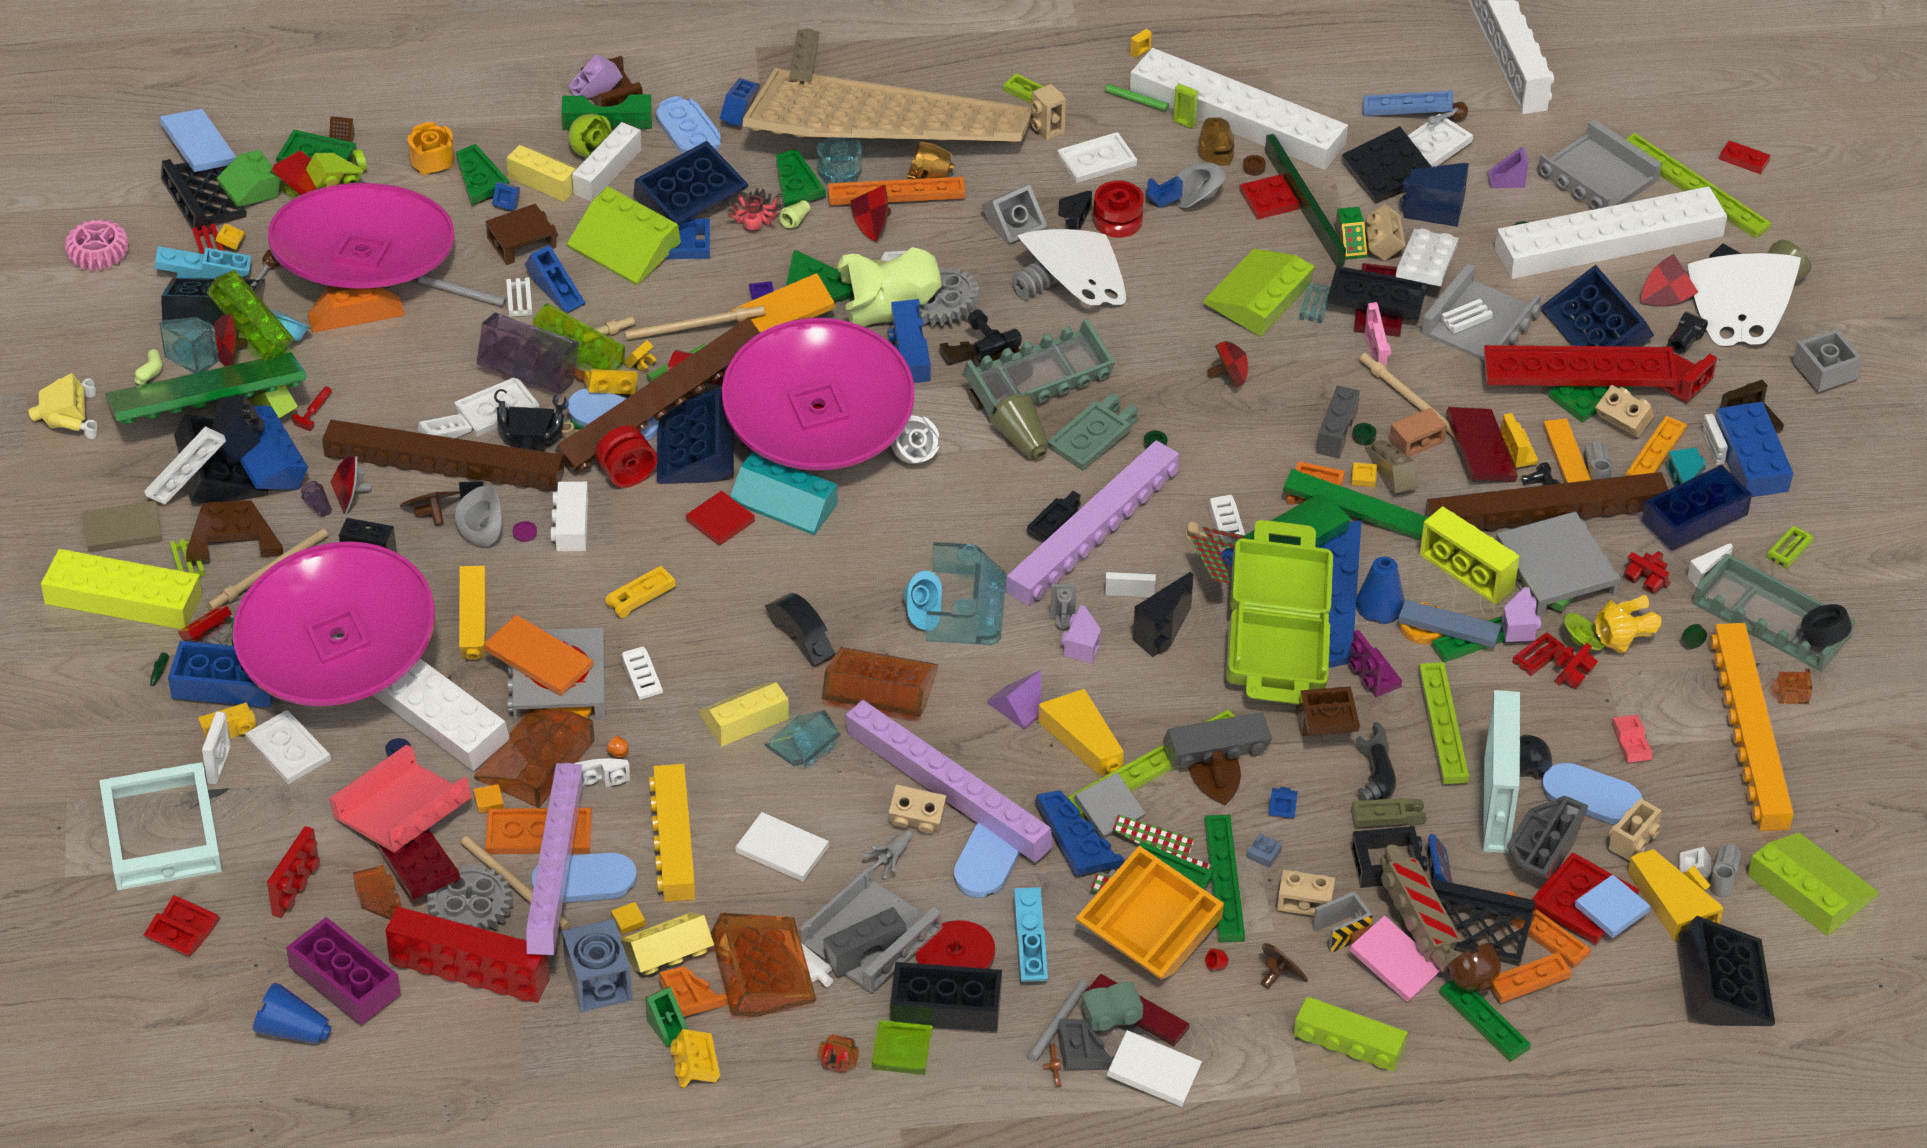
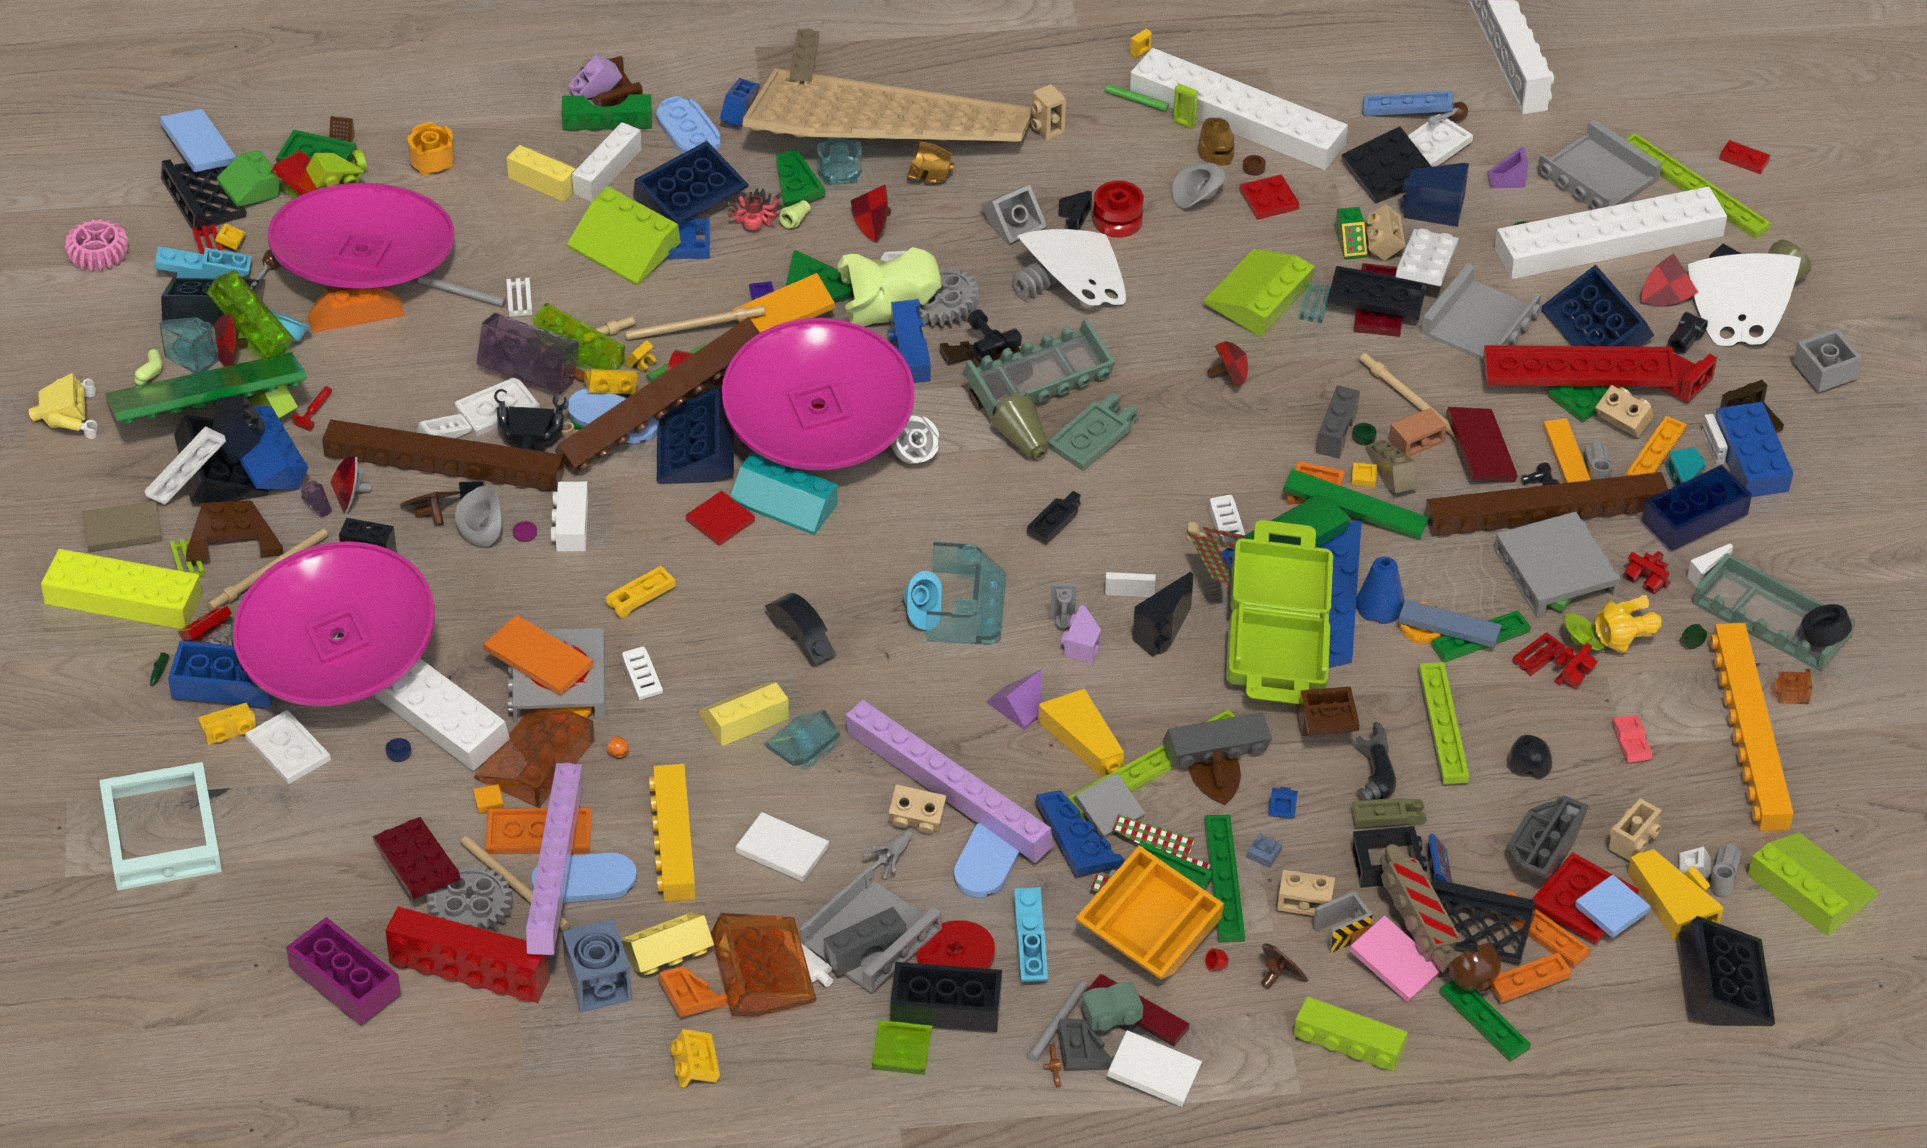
(182, 926): red slope -> none
(216, 748): white tile -> none
(290, 1017): blue cone -> none
(293, 872): red plate -> none
(375, 891): clear orange slope -> none
(397, 800): coral panel -> none
(473, 612): yellow slope -> none
(478, 173): green wing -> none
(506, 195): blue tile -> none
(519, 229): reddish brown panel -> none
(554, 279): blue slope -> none
(588, 133): lime cylinder -> none
(609, 770): white slope -> none
(626, 456): red wheel -> none
(628, 918): yellow tile -> none
(665, 1015): green slope -> none
(838, 1053): clear orange head -> none
(880, 680): clear orange slope -> none
(900, 190): orange plate -> none
(1021, 87): lime tile -> none
(1092, 523): lavender brick -> none
(1097, 157): white tile -> none
(1151, 436): dark green tile -> none
(1166, 192): blue bracket -> none
(1307, 202): dark green tile -> none
(1372, 667): magenta bracket -> none
(1375, 335): bright pink wing -> none
(1464, 314): white tile -> none
(1469, 555): neon yellow brick -> none
(1501, 771): light aqua window -> none
(1517, 442): yellow bracket -> none
(1519, 618): lavender slope -> none
(1605, 795): light blue tile -> none
(1781, 558): lime tile -> none

